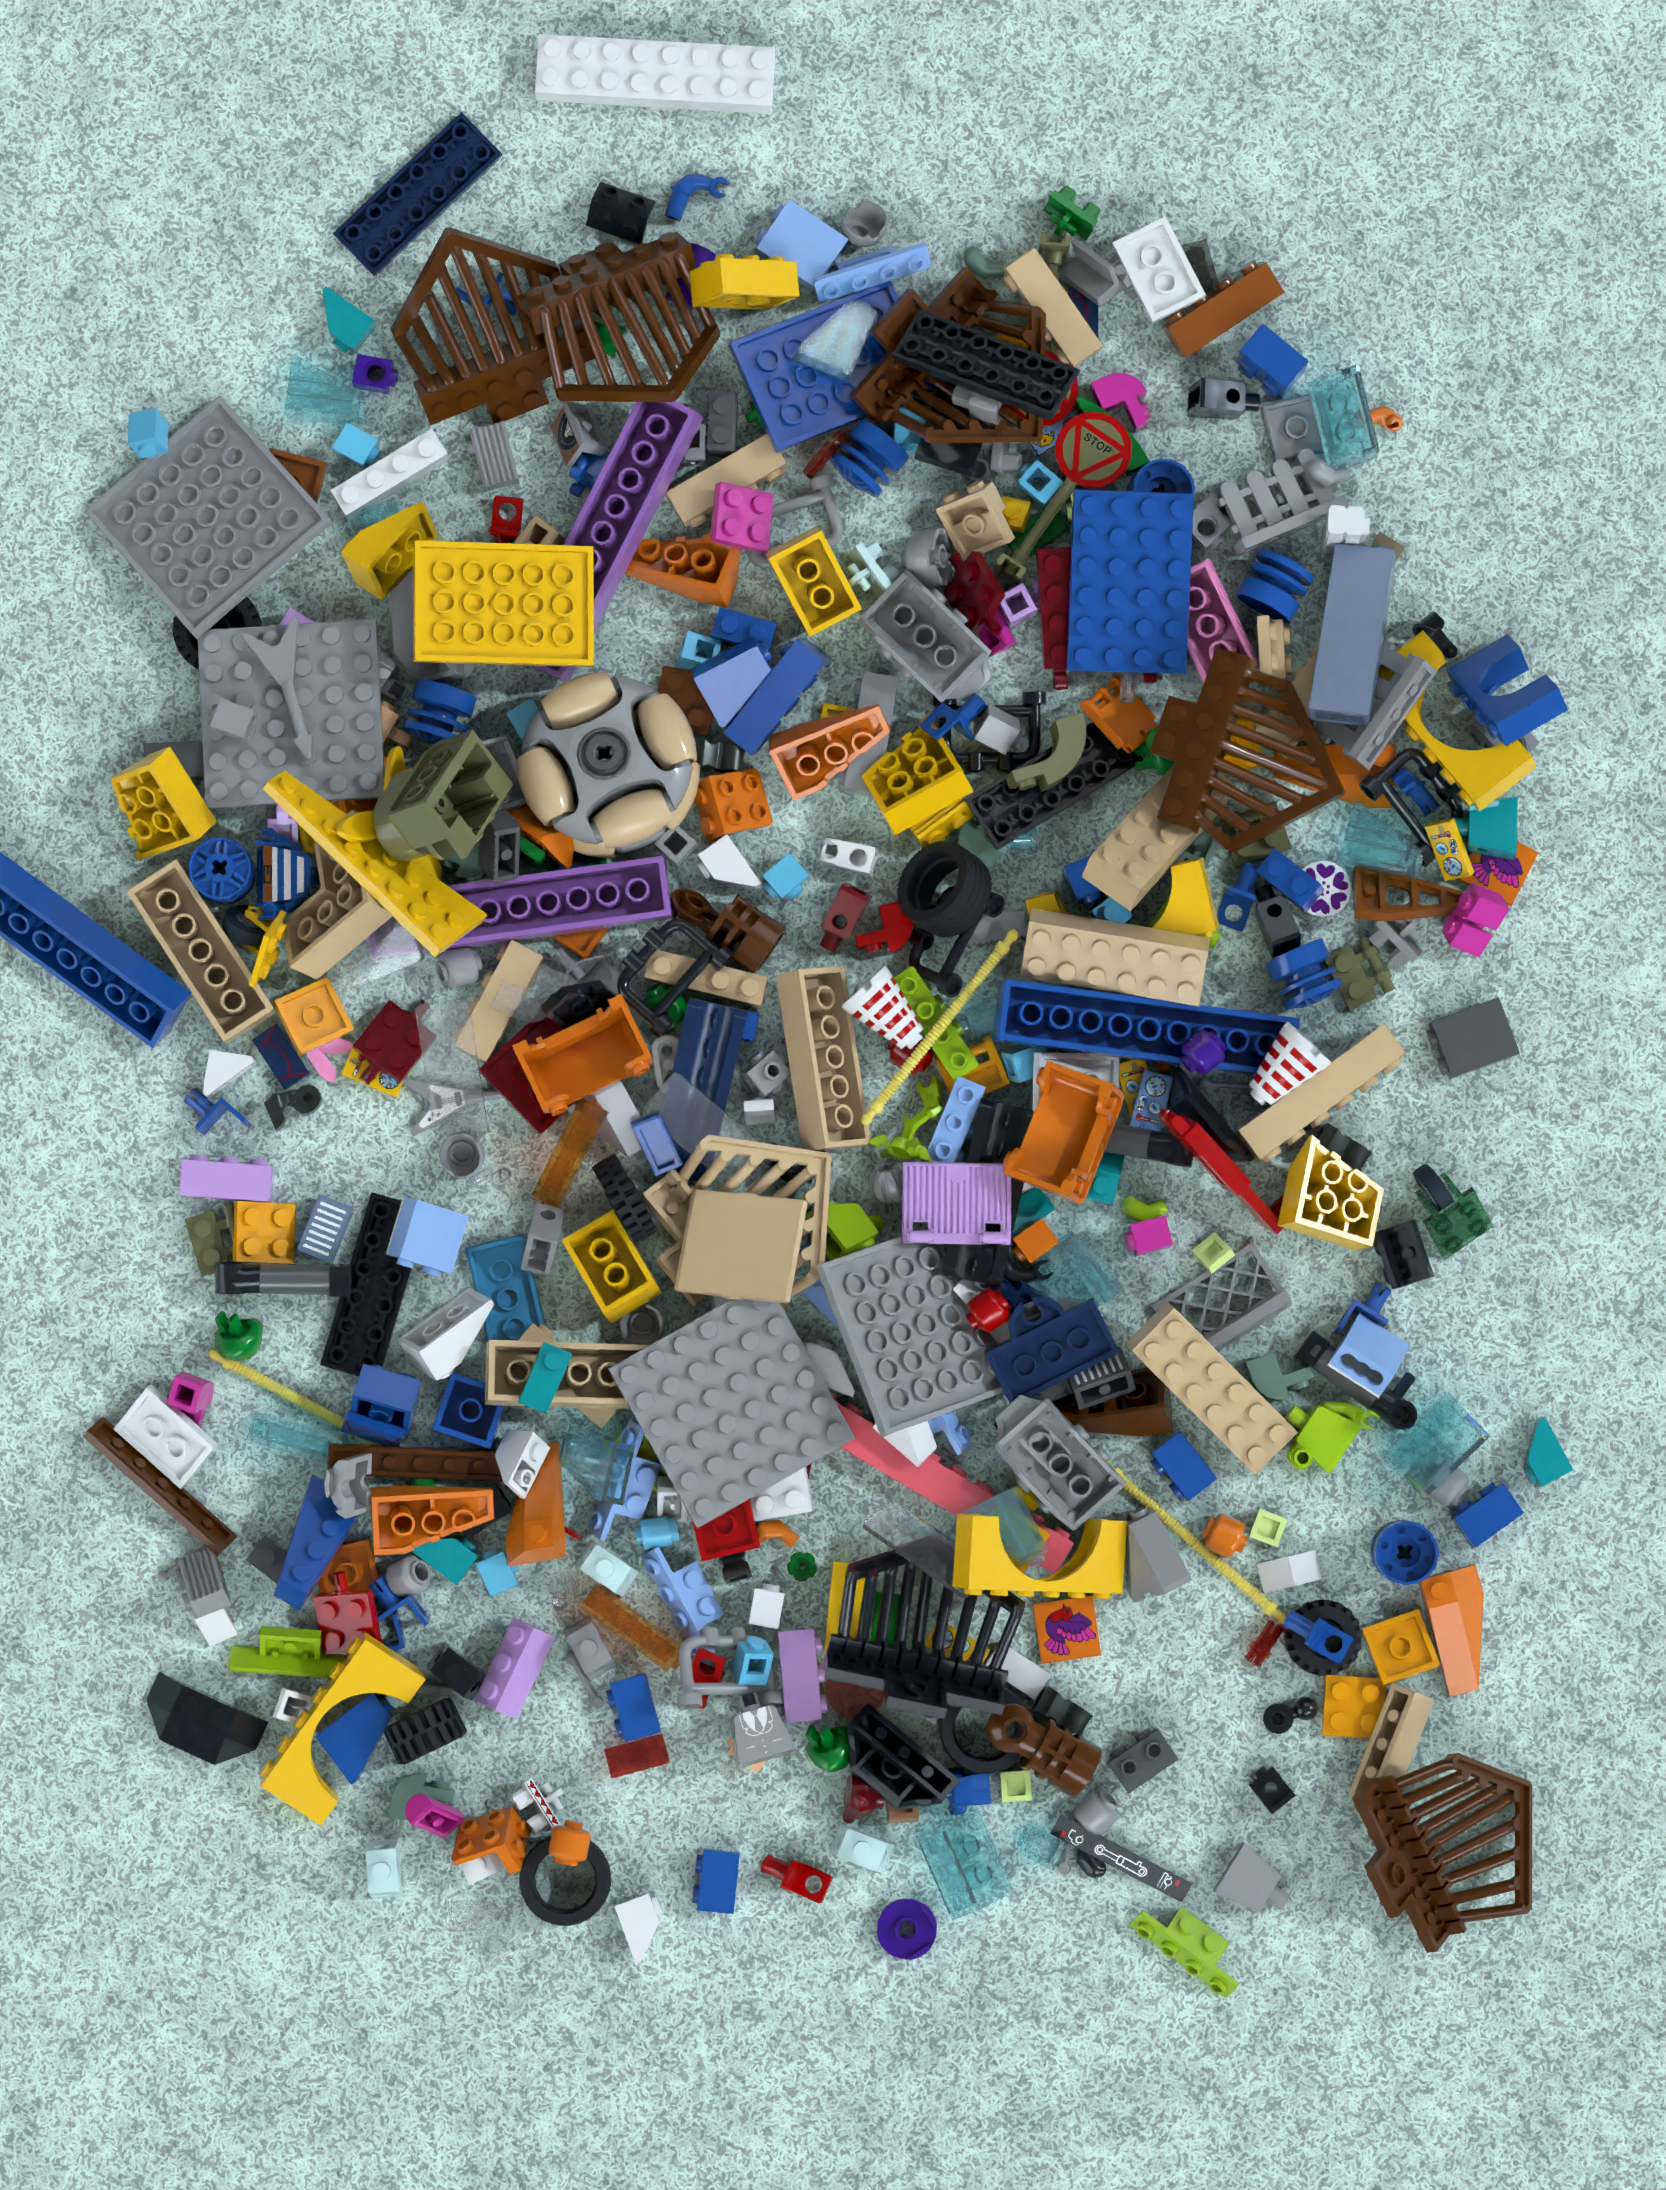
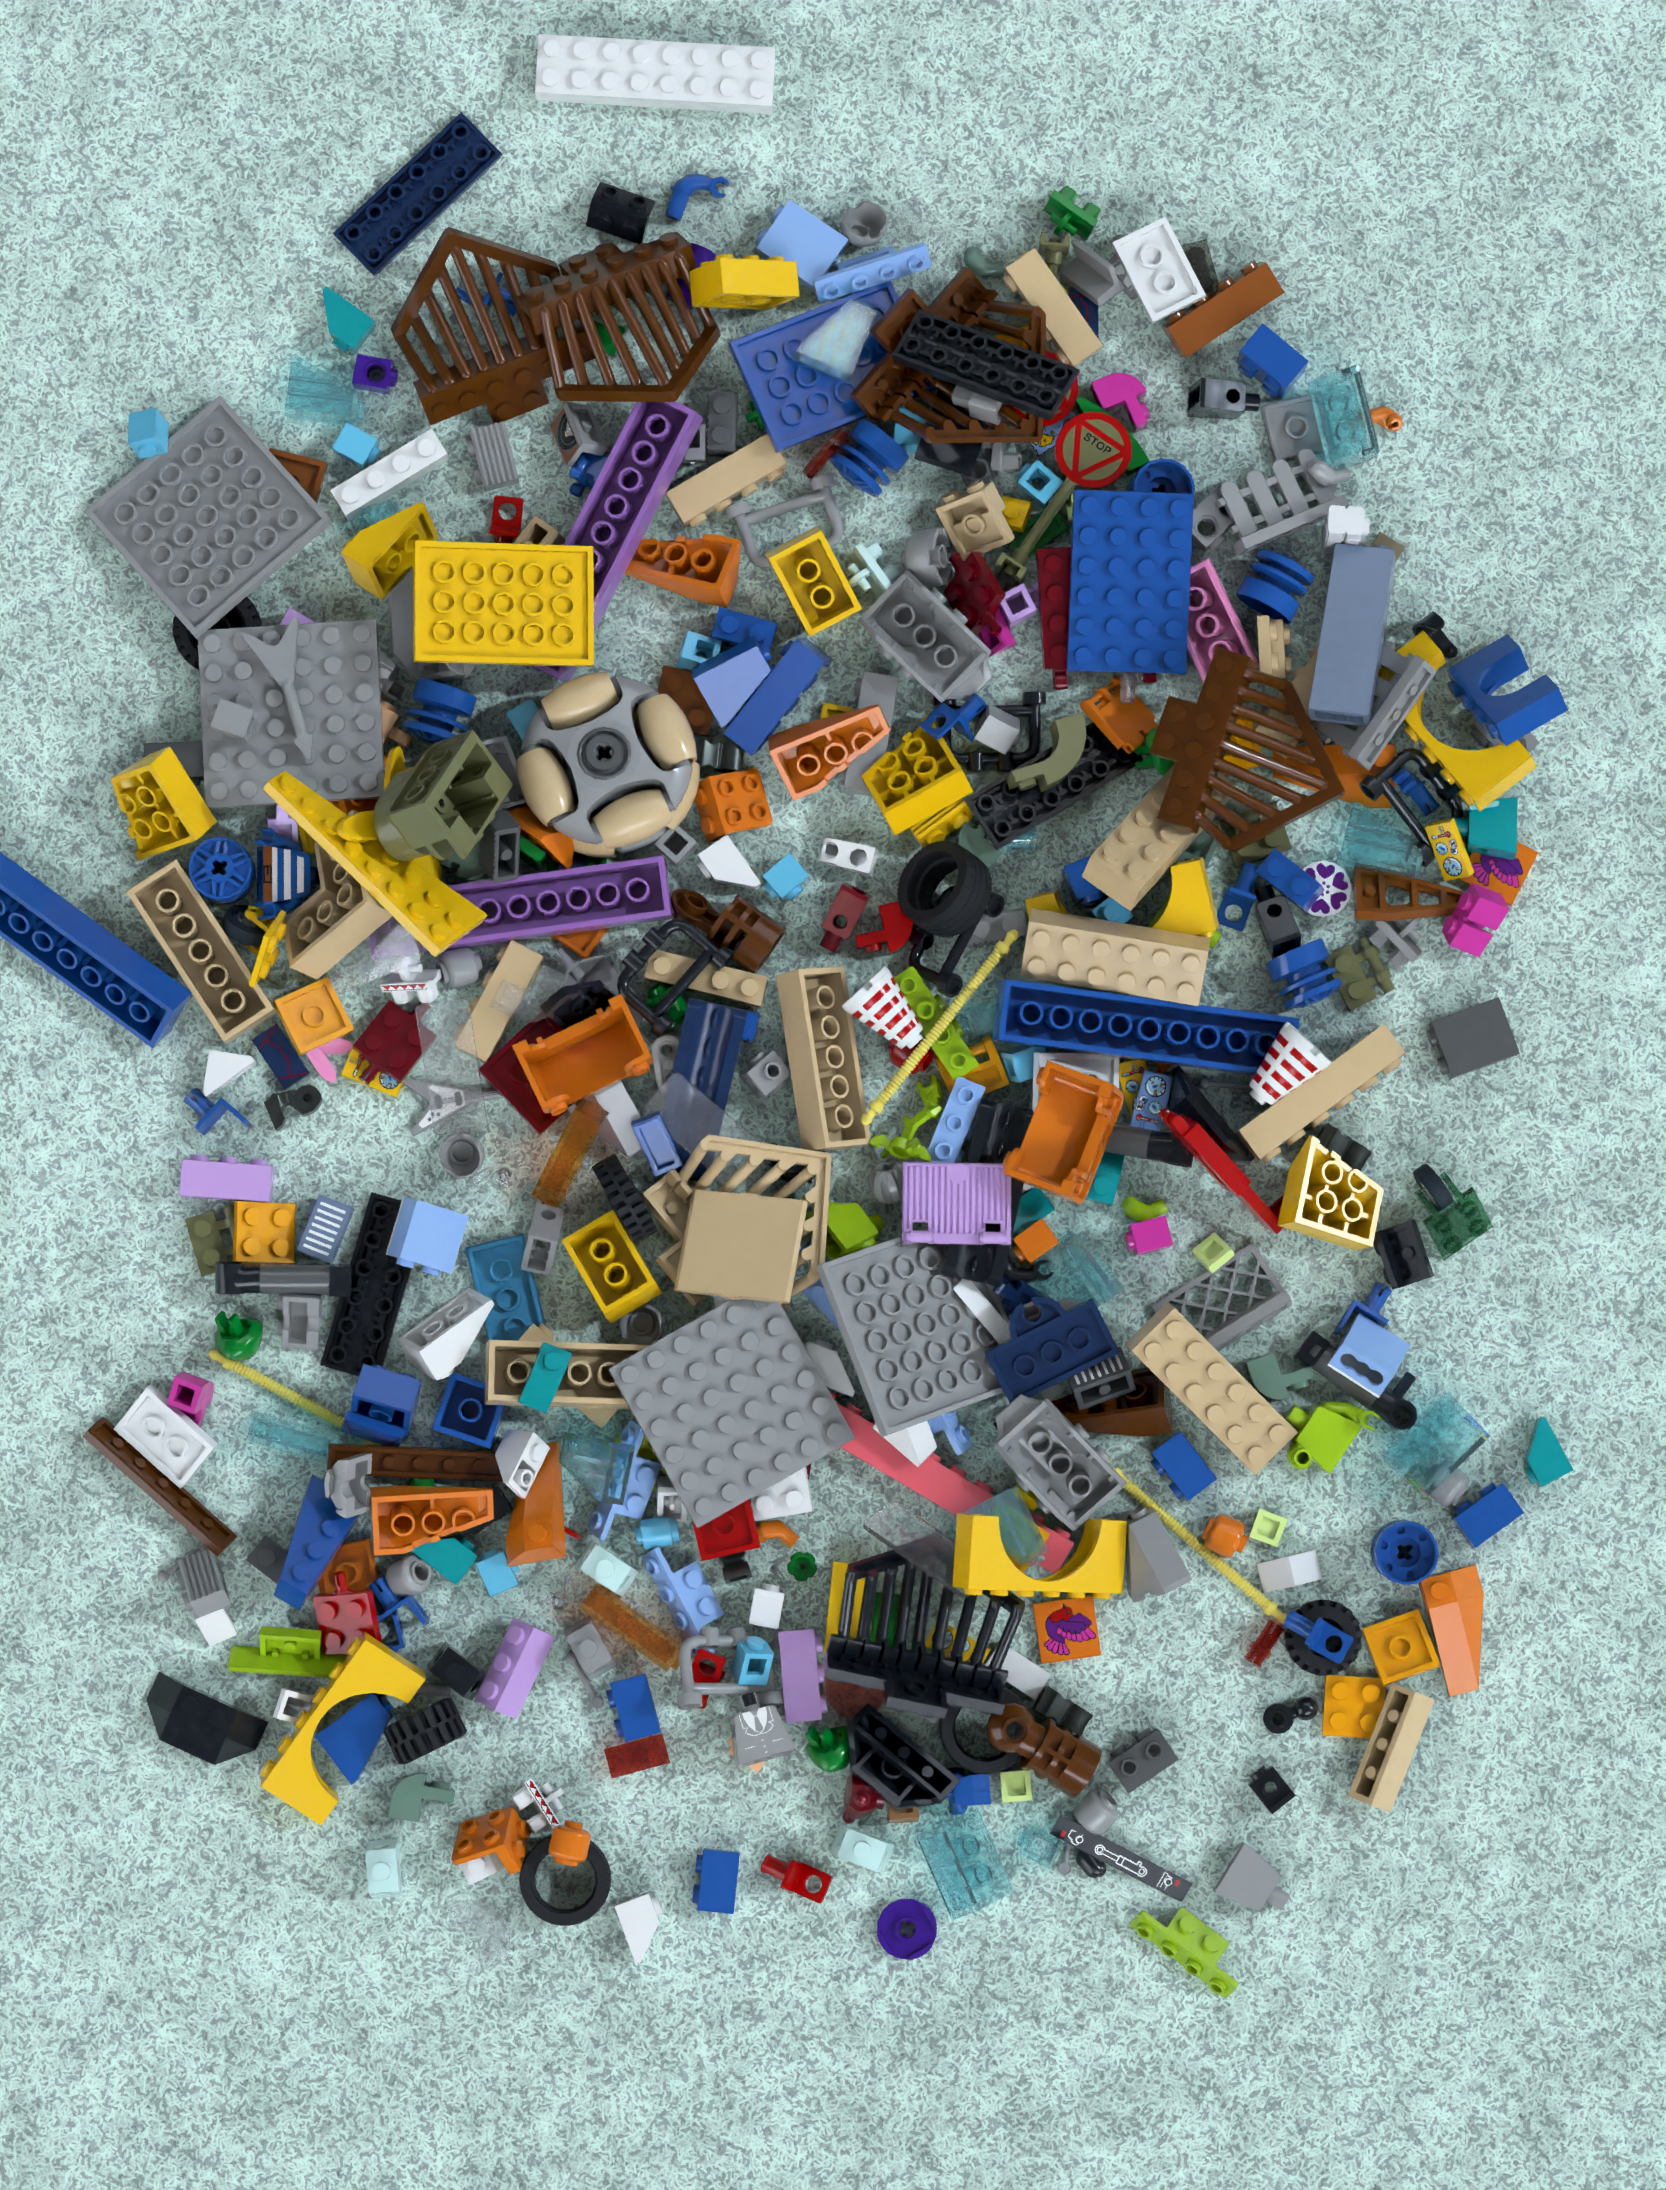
(300, 1320): none -> light grey cylinder
(413, 979): none -> white hips
(433, 1815): dark pink brick -> none
(741, 517): dark pink plate -> none
(759, 1111): white plate -> none
(988, 1310): red head -> none
(1203, 1052): dark purple head -> none
(1404, 1865): reddish brown plate -> none

